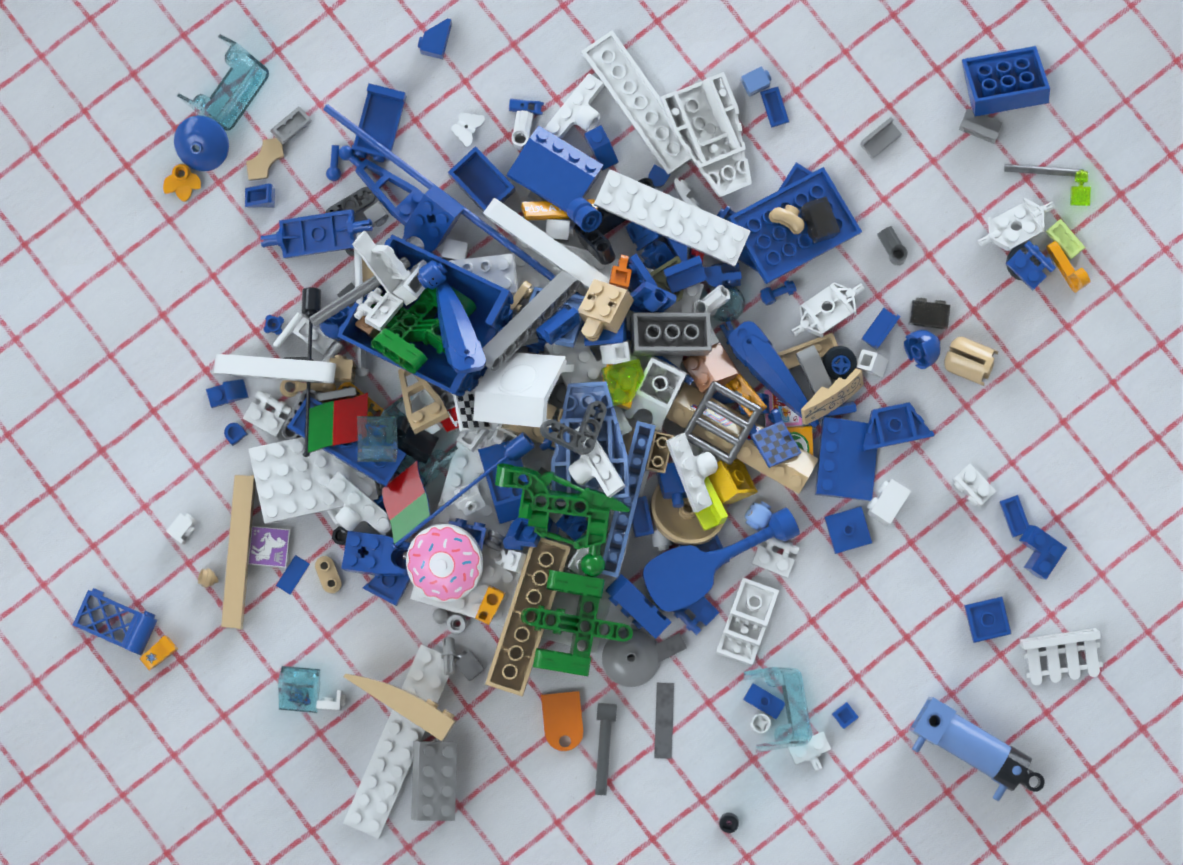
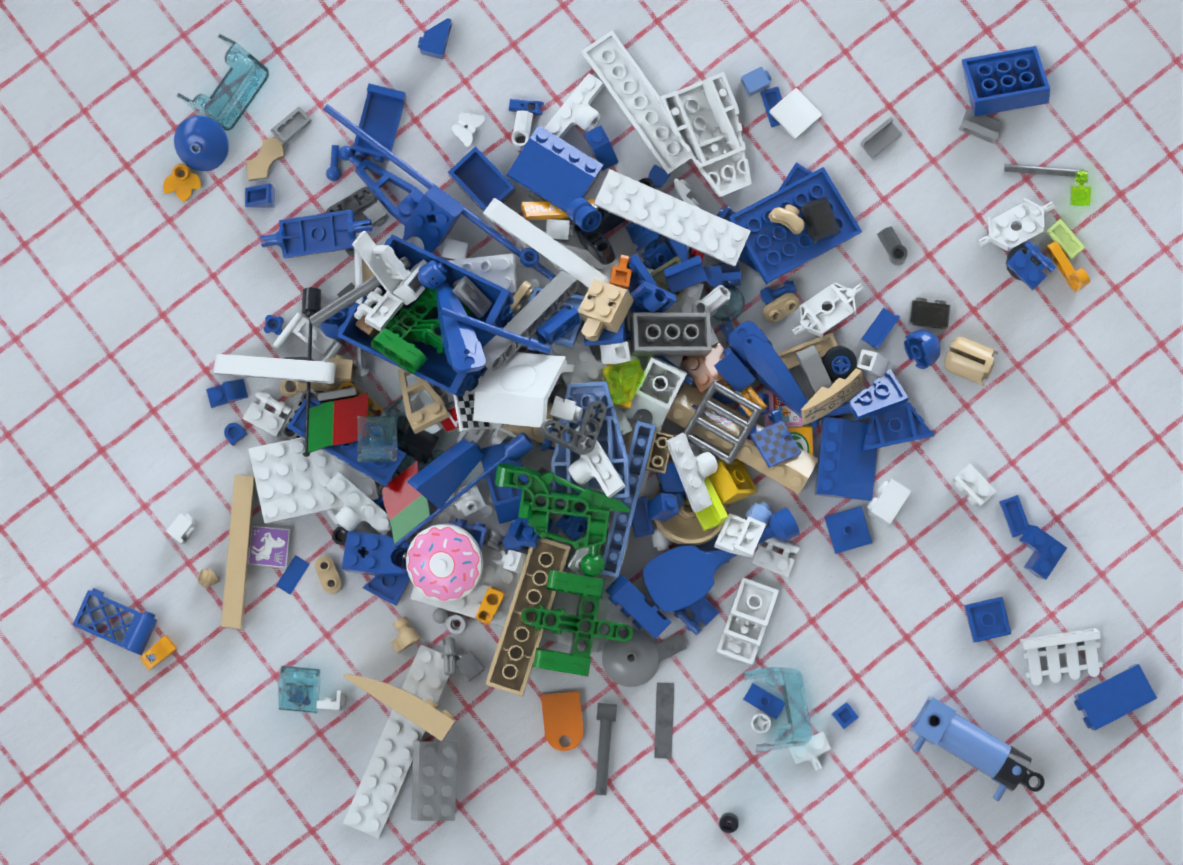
(407, 635): none -> tan piece
(447, 472): none -> blue slope
(471, 296): none -> light grey panel
(529, 252): none -> blue plate
(530, 343): none -> blue bar
(566, 410): none -> white brick
(663, 507): none -> blue brick
(734, 371): none -> blue panel
(740, 535): none -> white slope
(781, 306): none -> tan plate
(795, 113): none -> white slope
(880, 396): none -> wing
(1114, 697): none -> blue panel

